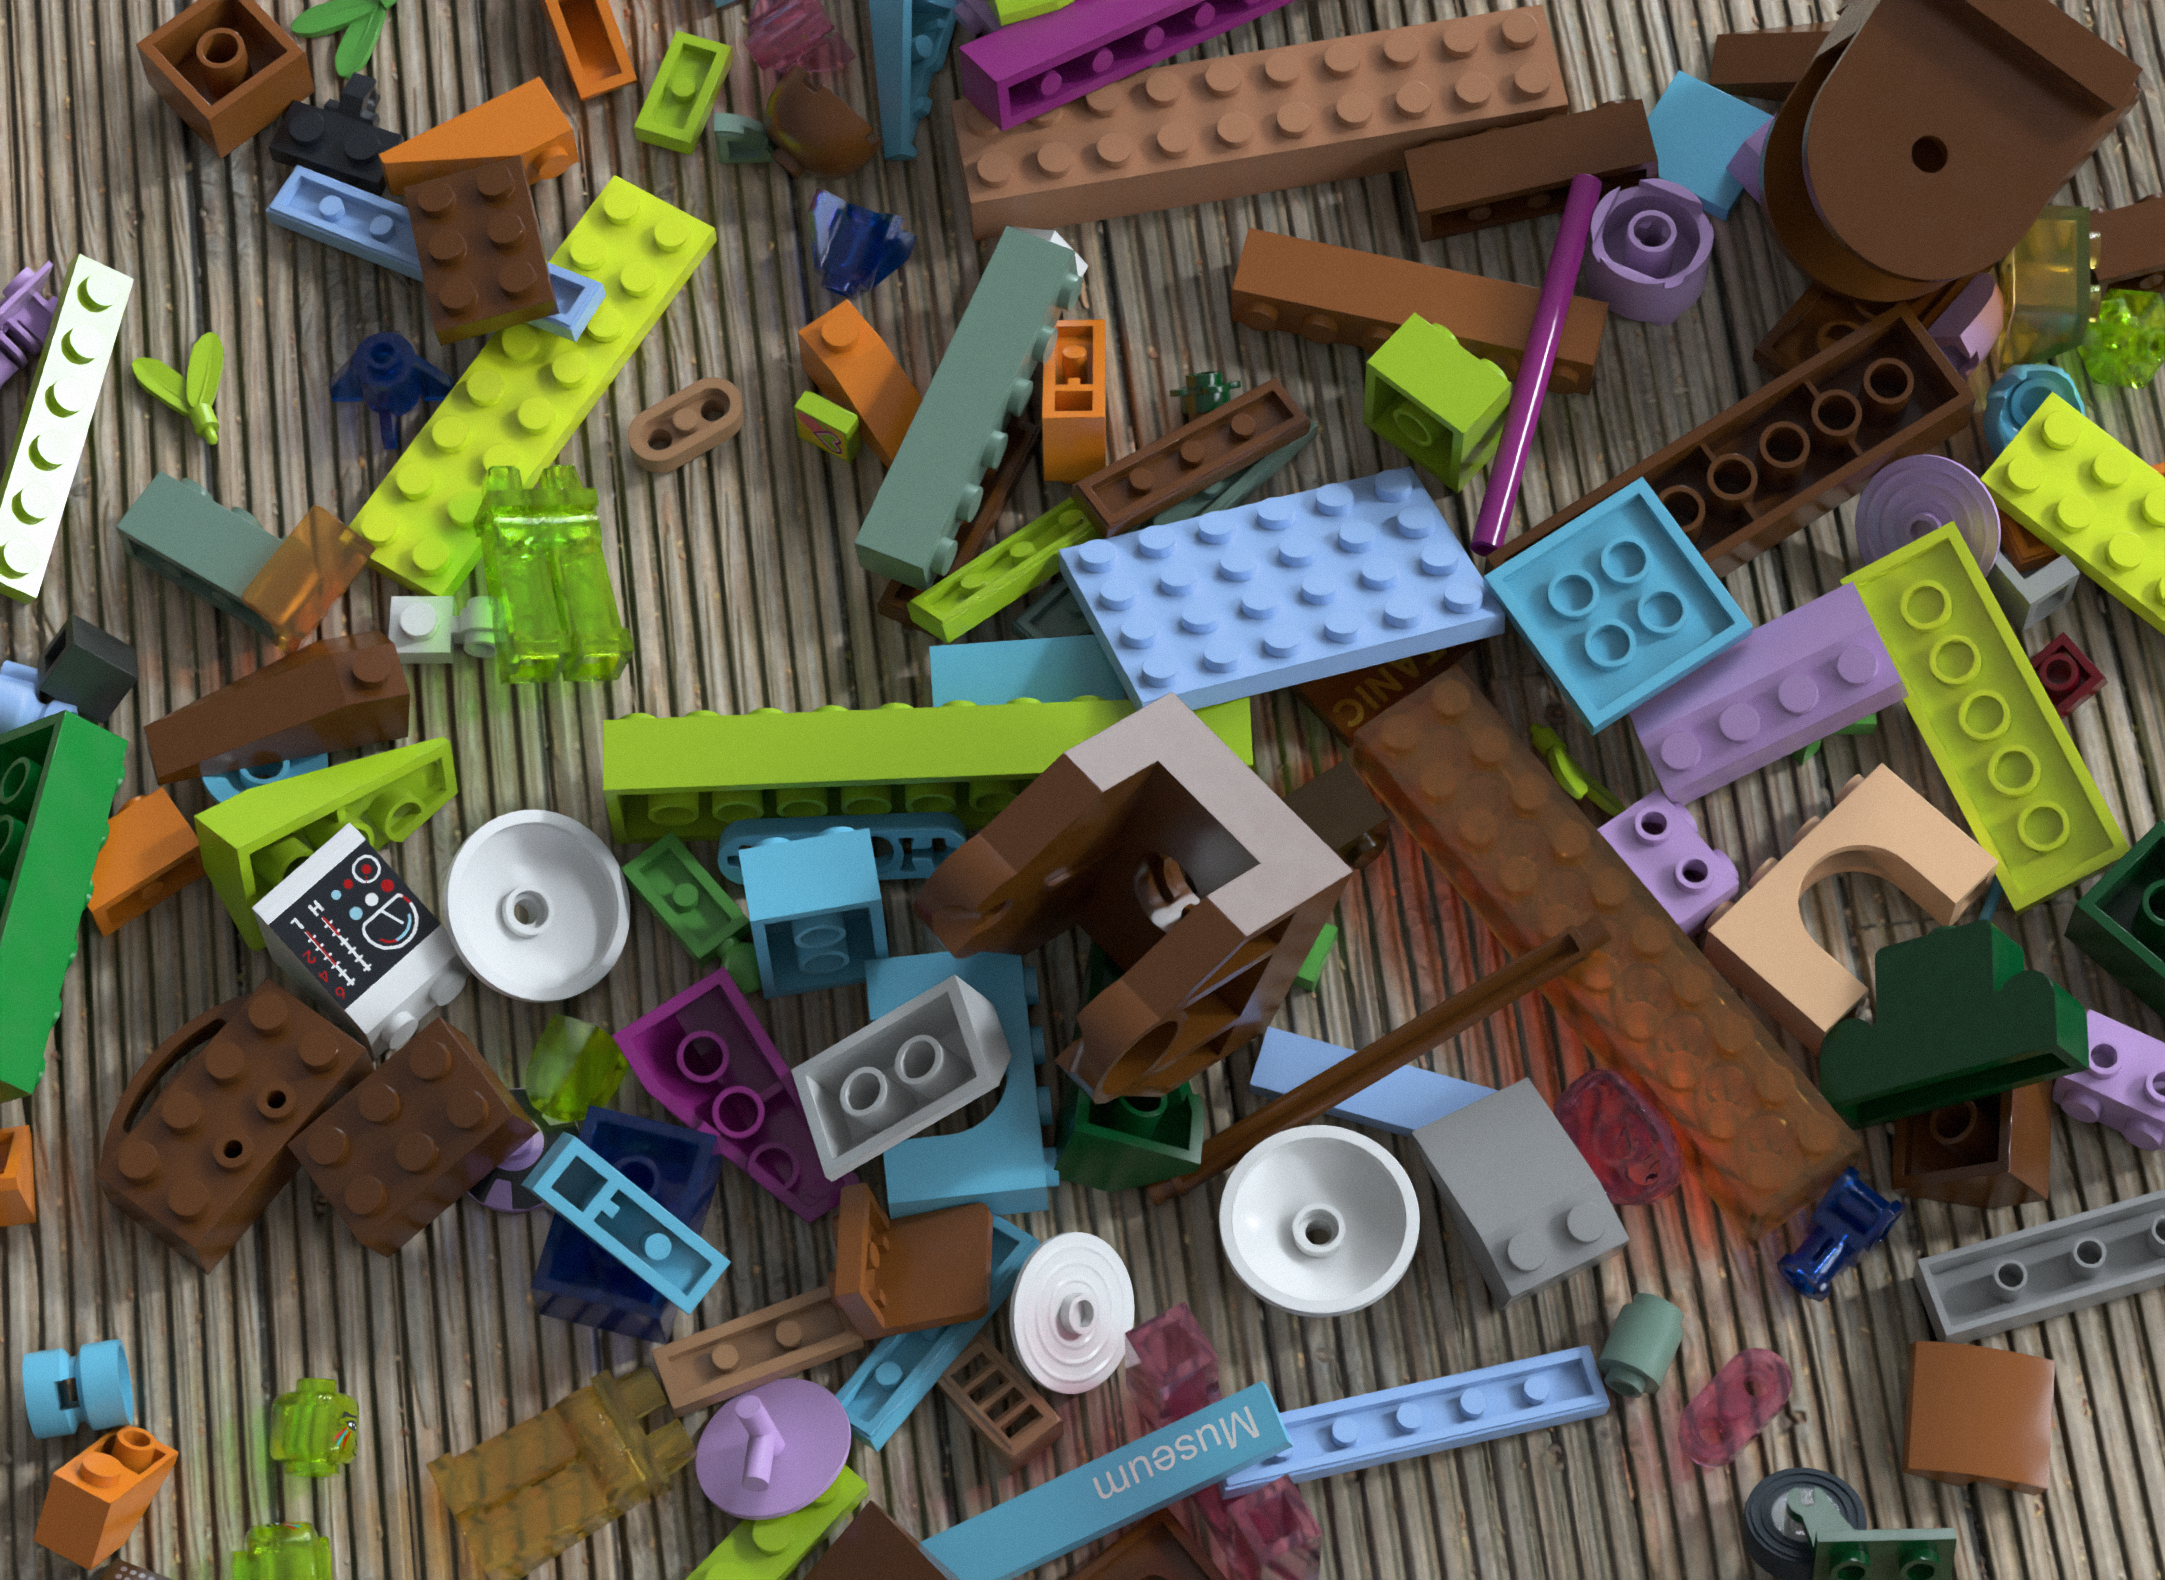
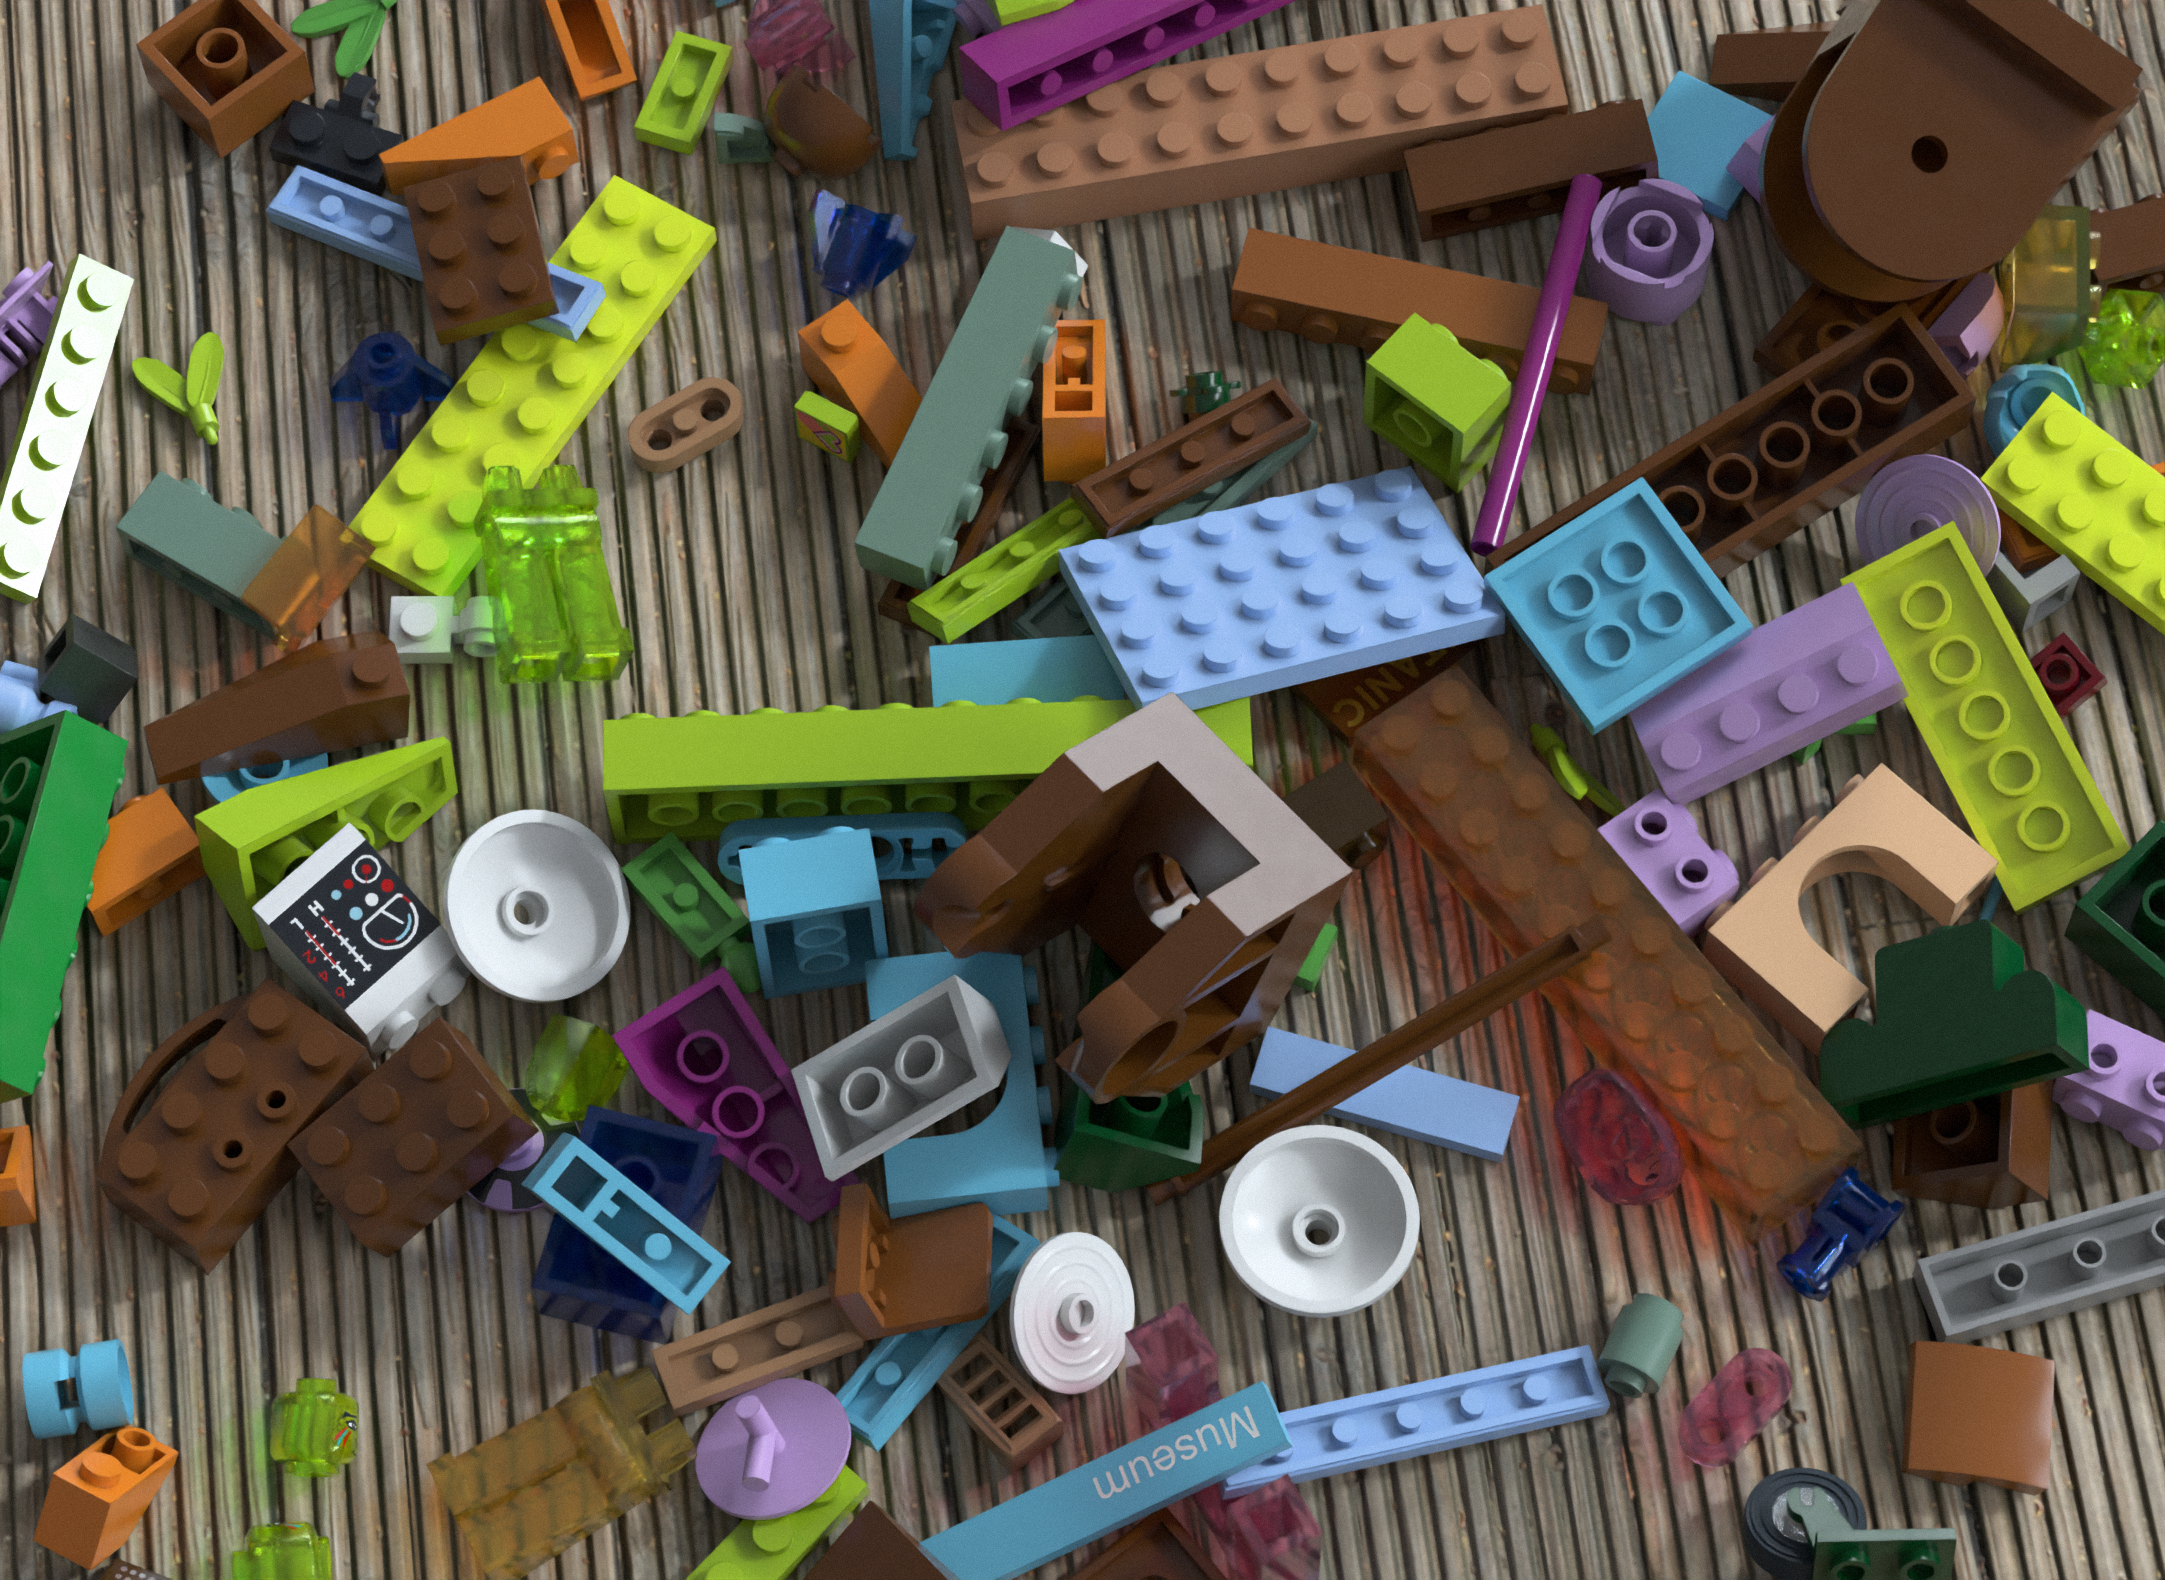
(1519, 1193): light grey slope -> none

